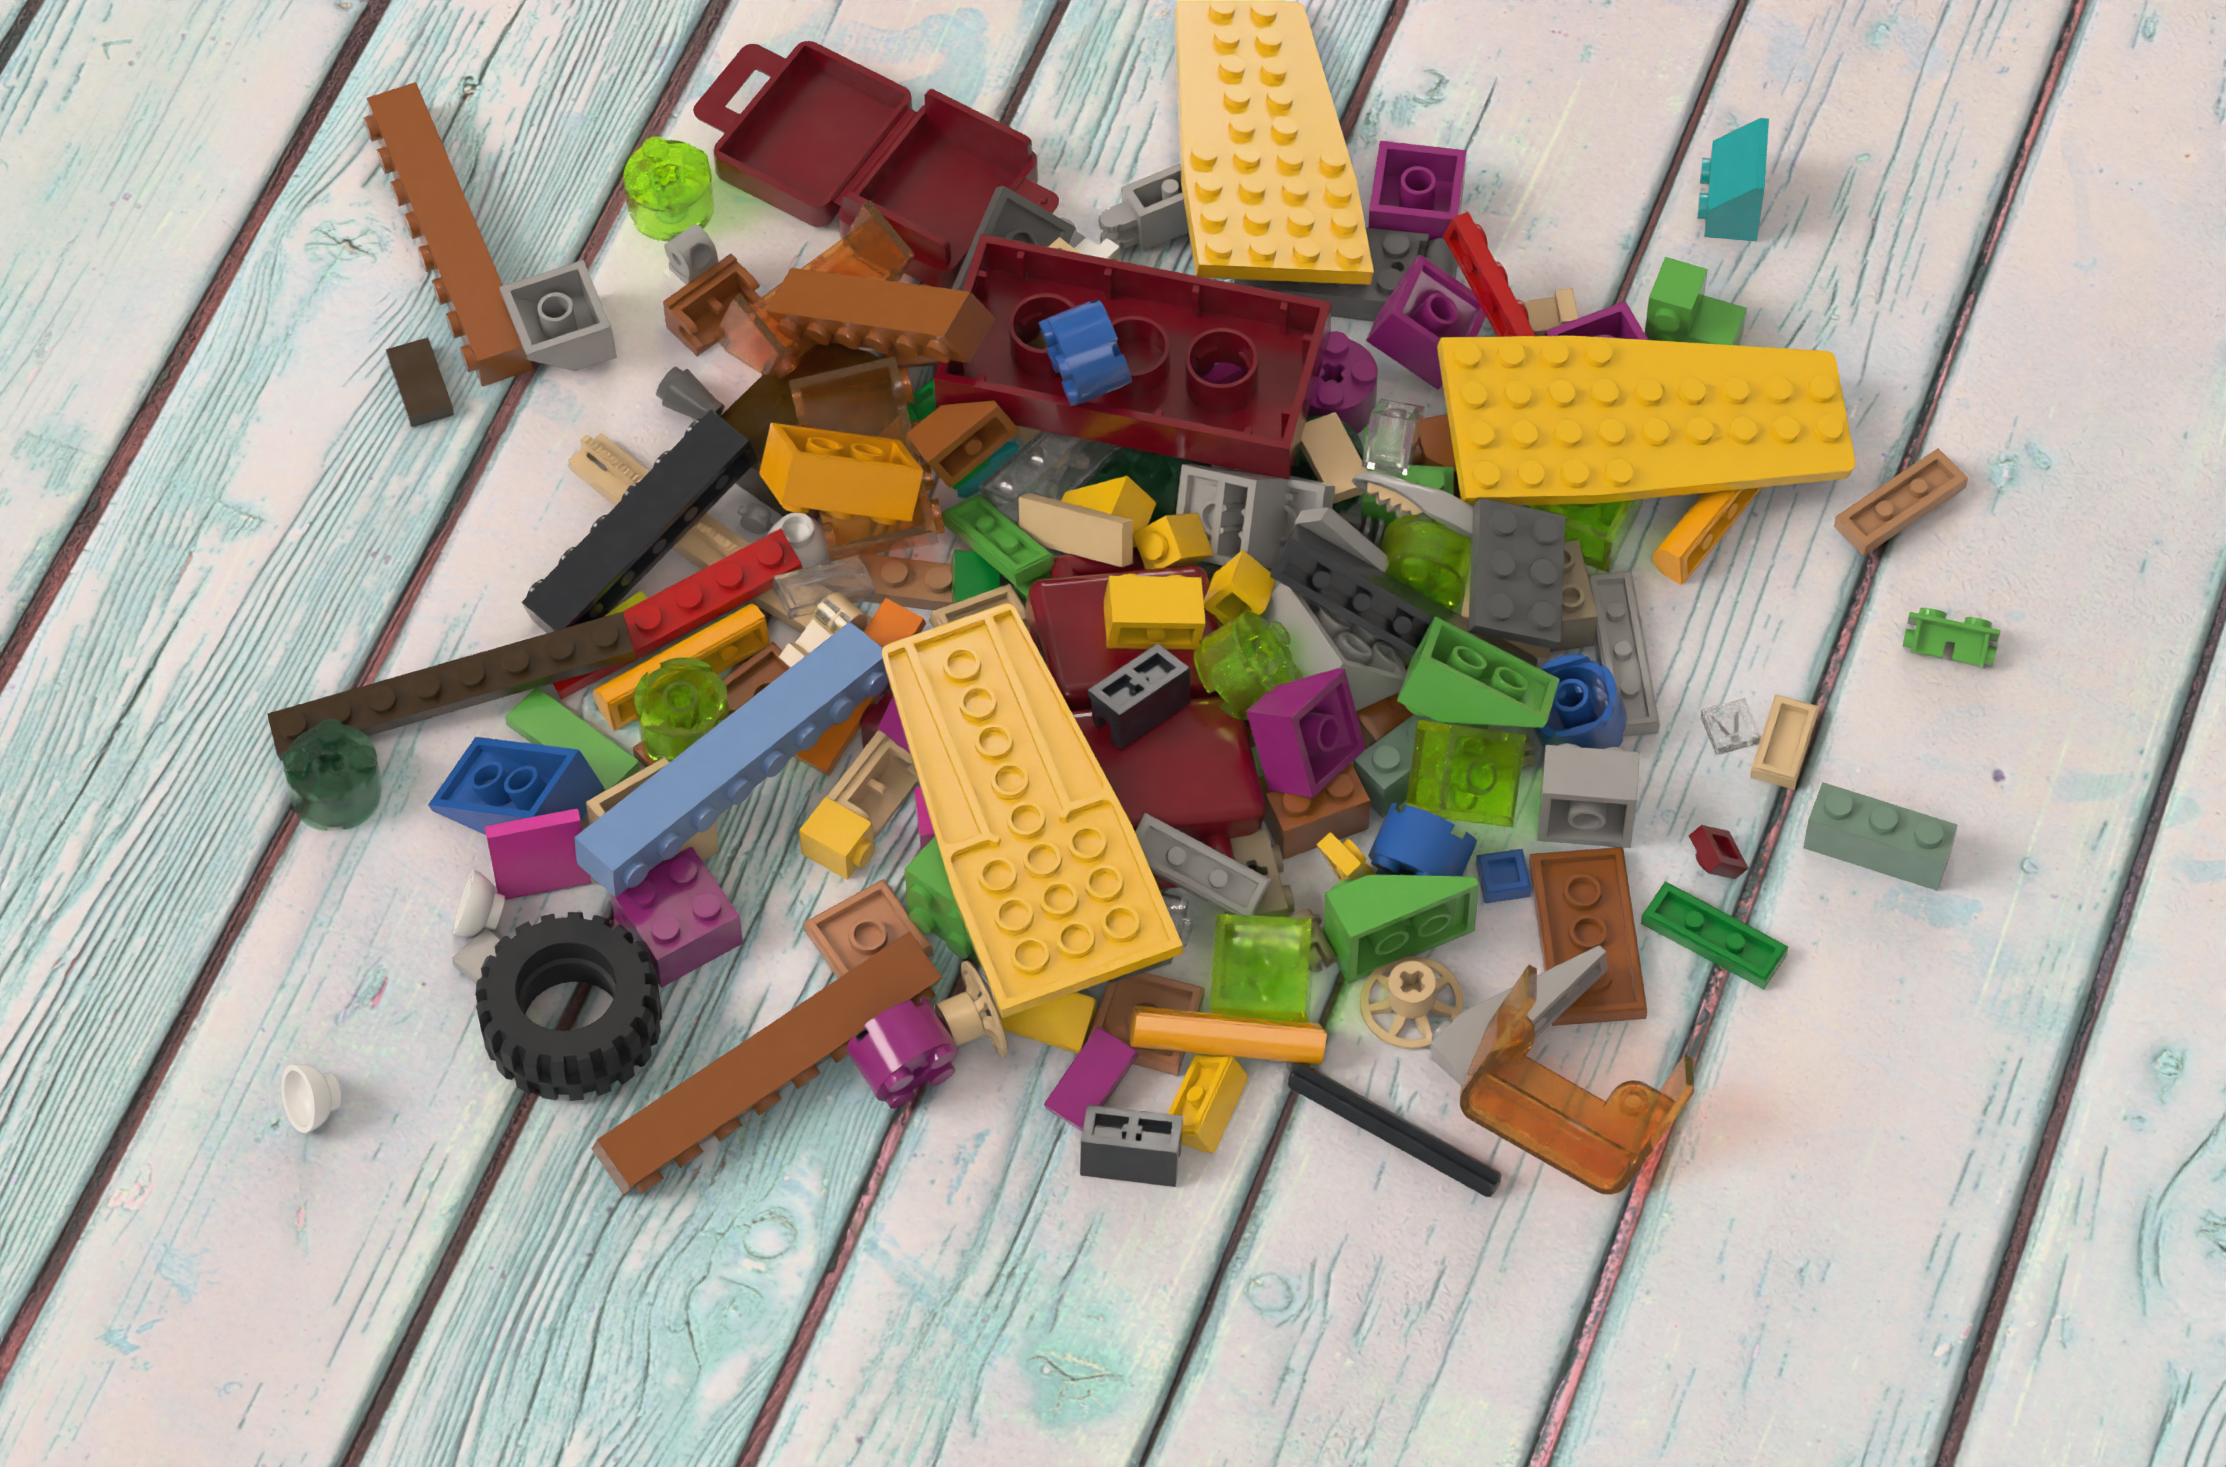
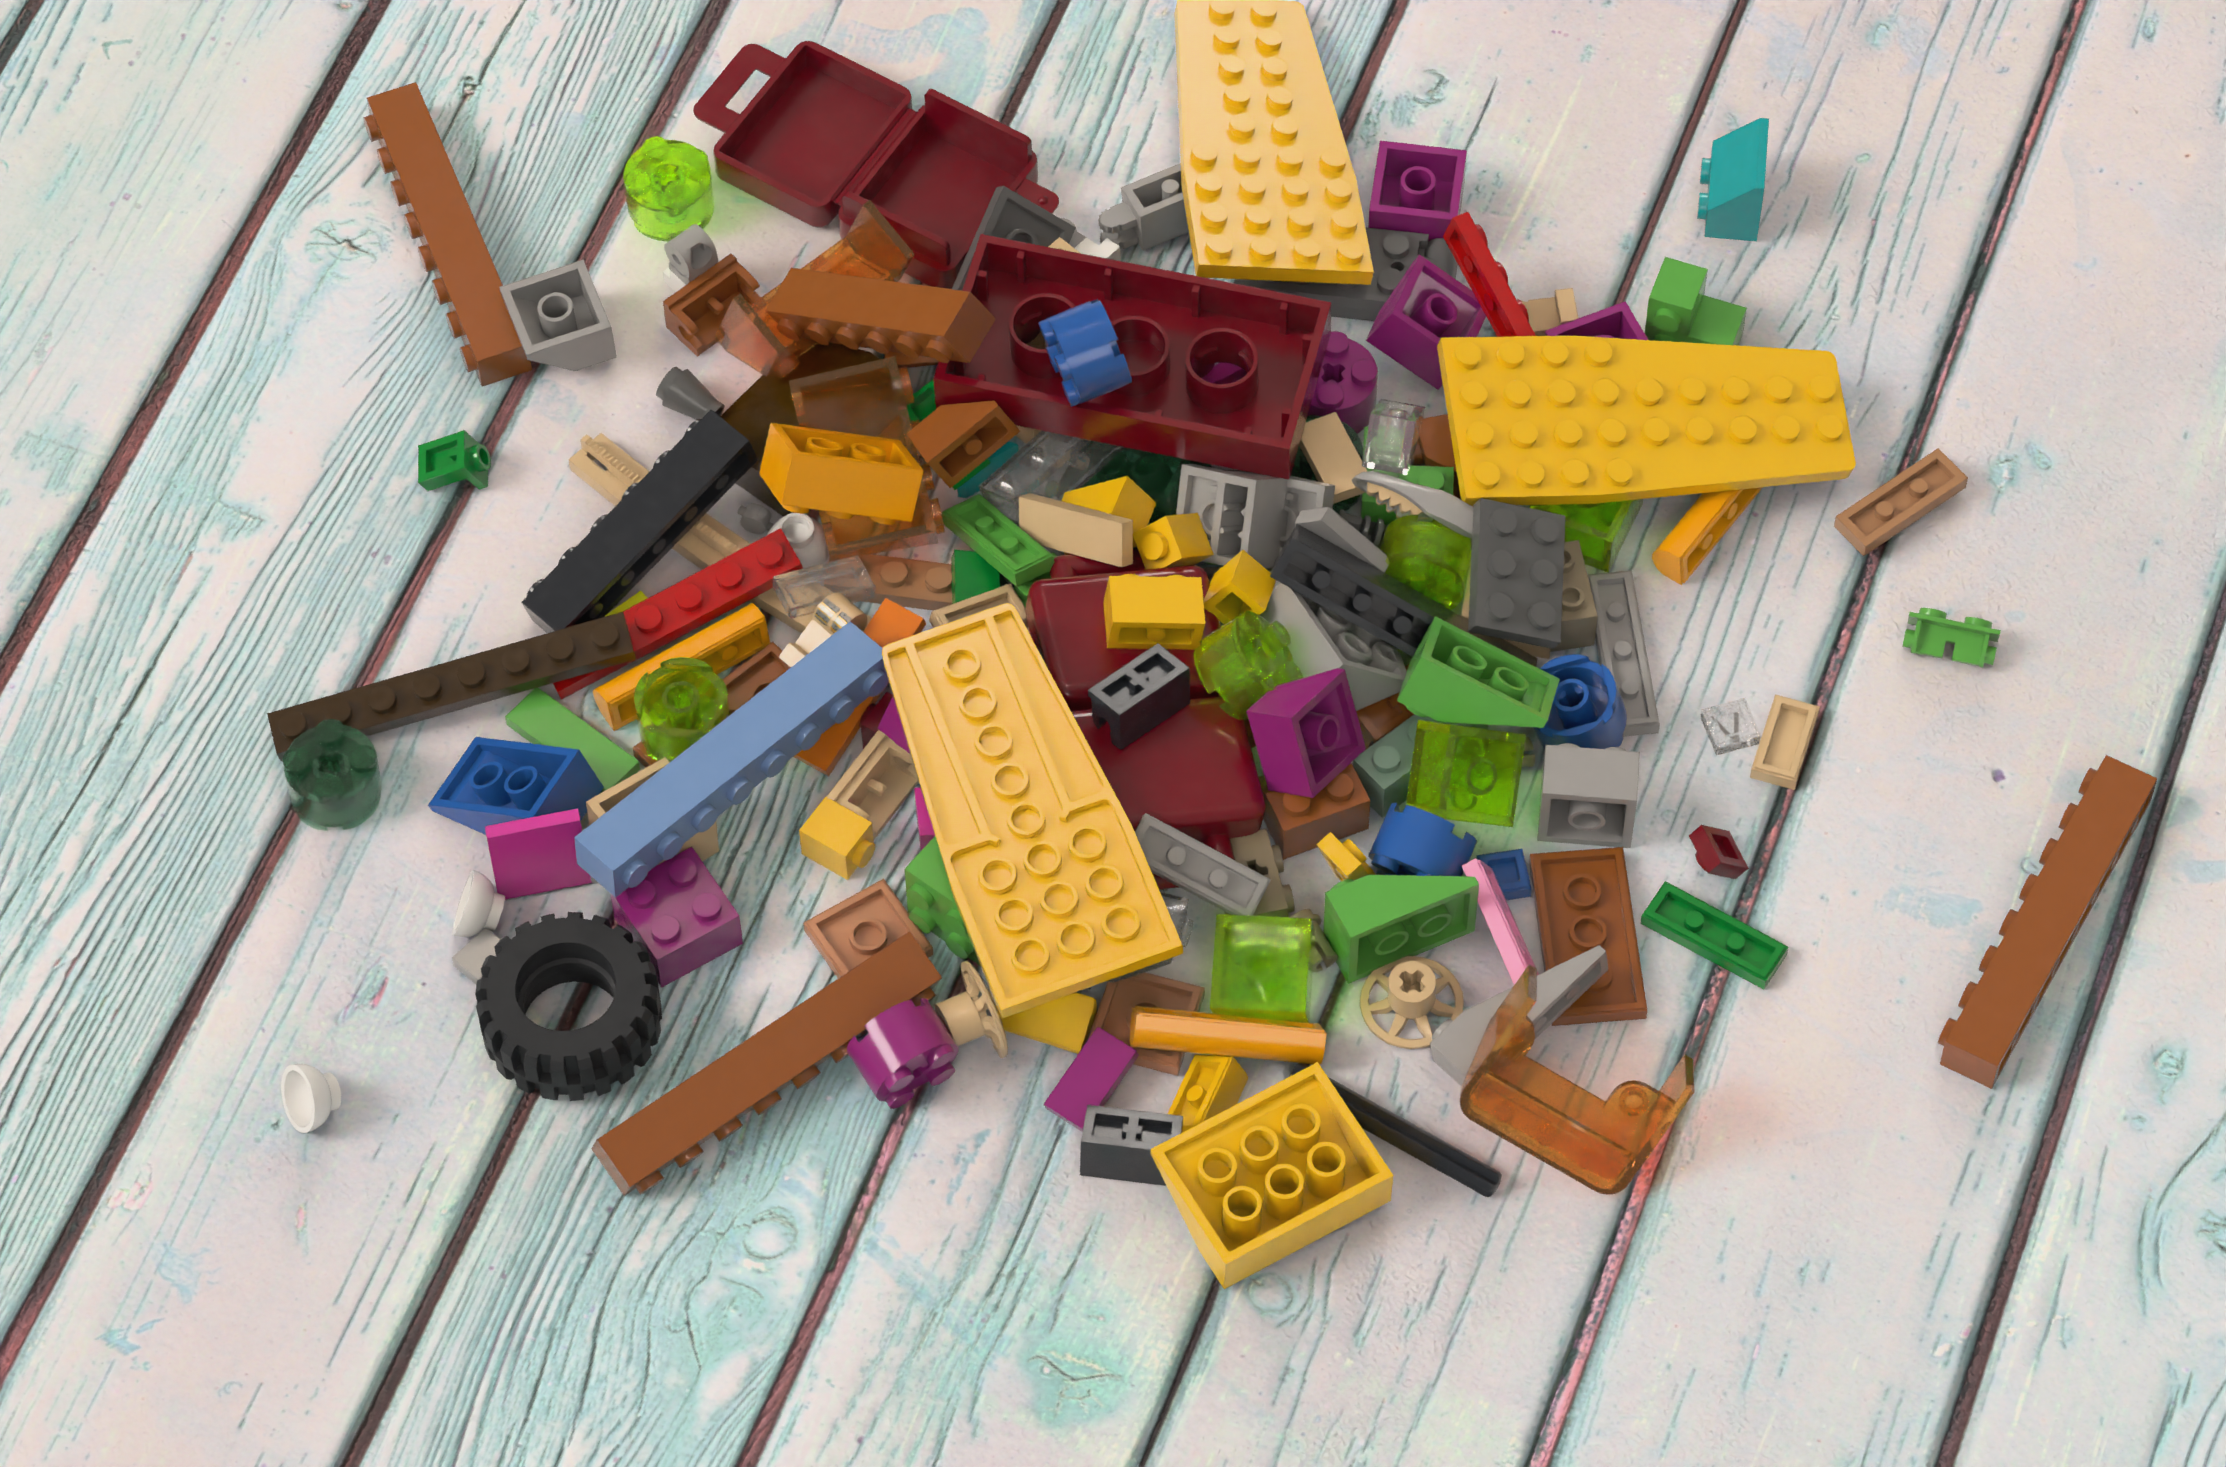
(419, 382): dark brown tile -> none
(453, 460): none -> green bracket
(1272, 1175): none -> yellow slope
(1499, 919): none -> bright pink tile
(1880, 836): sand green brick -> none
(2047, 921): none -> dark orange brick

